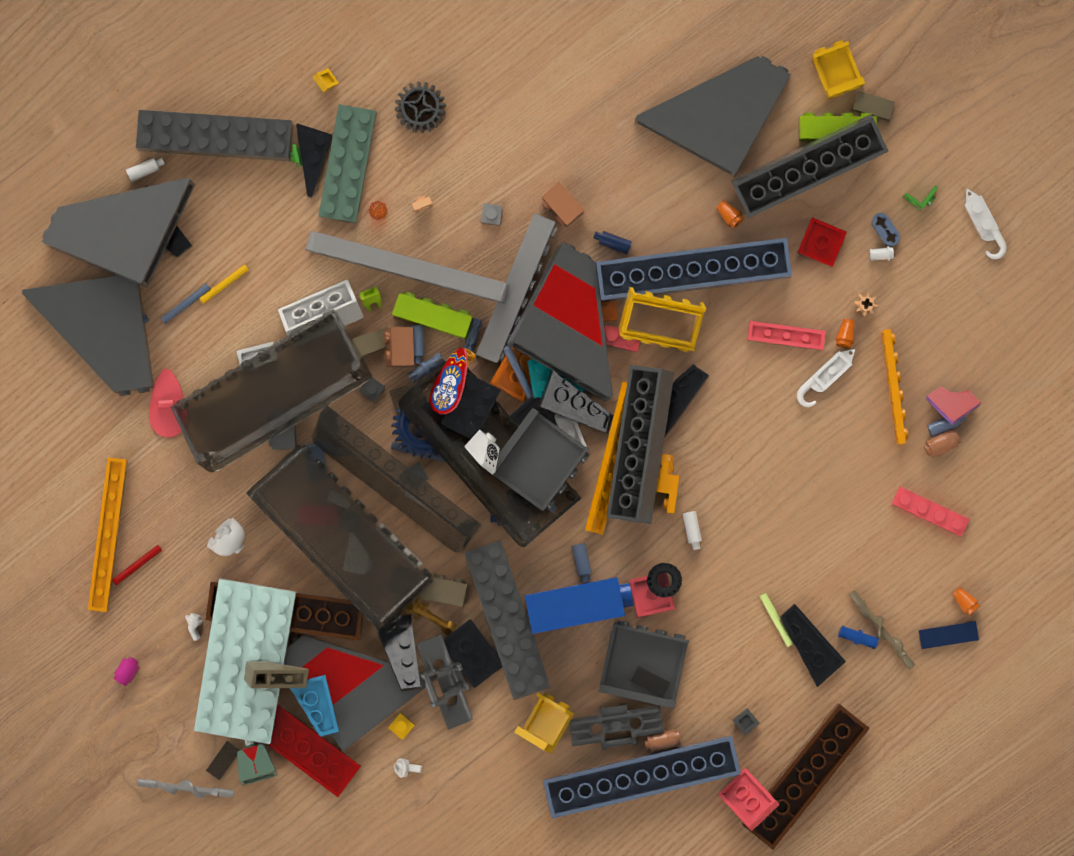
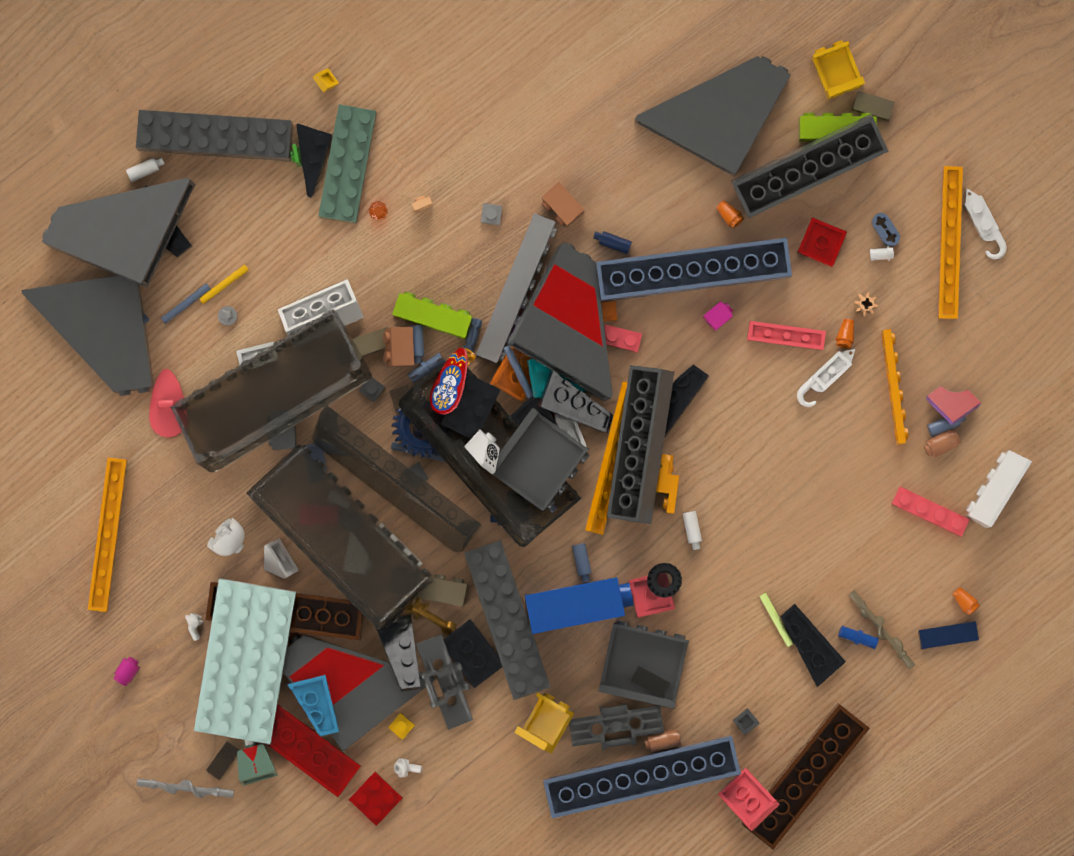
(136, 565): red bar -> none
(227, 316): none -> light grey tile
(273, 675): dark tan slope -> none
(278, 560): none -> white slope
(371, 296): lime tile -> none
(375, 798): none -> red plate
(407, 267): light grey beam -> none
(428, 108): dark grey gear -> none
(666, 303): yellow window -> none
(718, 315): none -> dark pink brick
(927, 201): bright green bracket -> none
(950, 242): none -> light orange plate
(998, 488): none -> white slope

